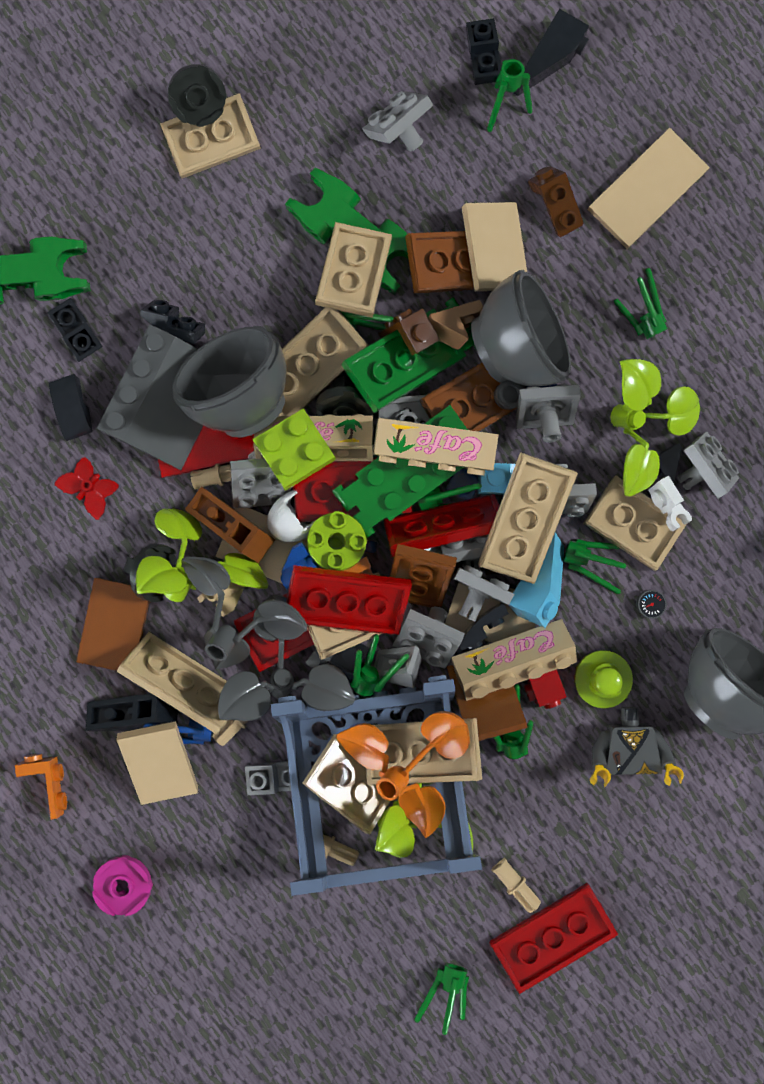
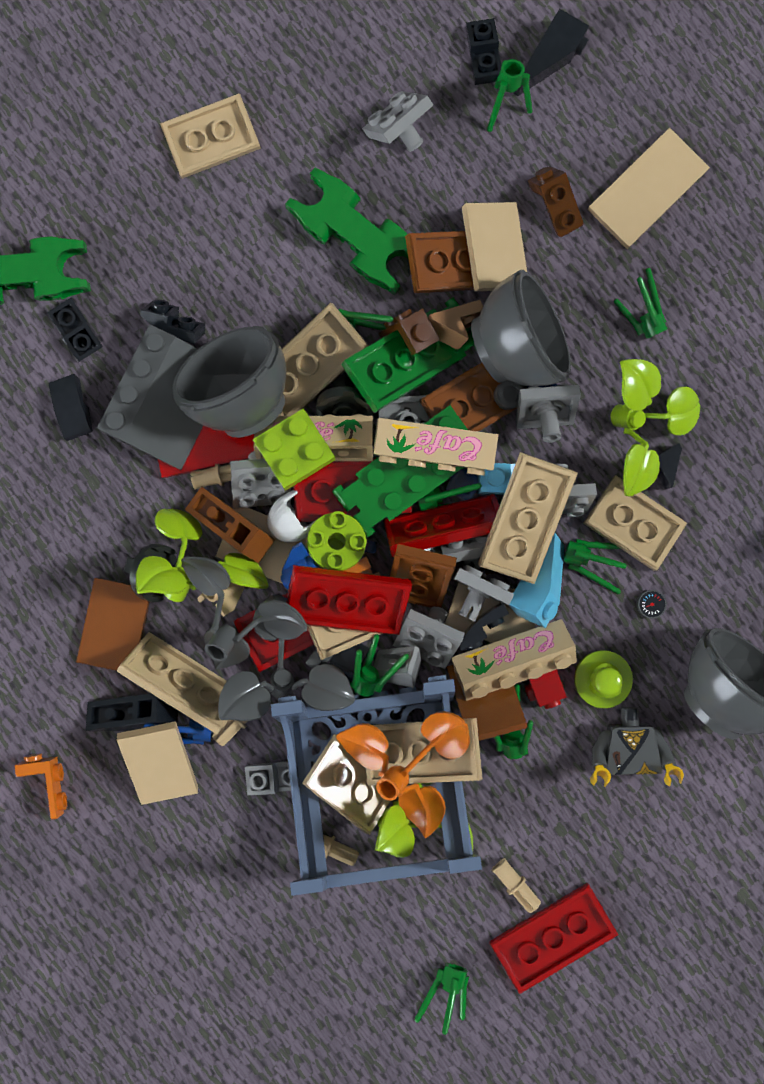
(89, 486): red piece -> none
(105, 885): dark pink plate -> none
(196, 95): pearl dark grey tile -> none
(353, 269): tan tile -> none
(669, 500): white plate -> none
(709, 466): light grey plate -> none

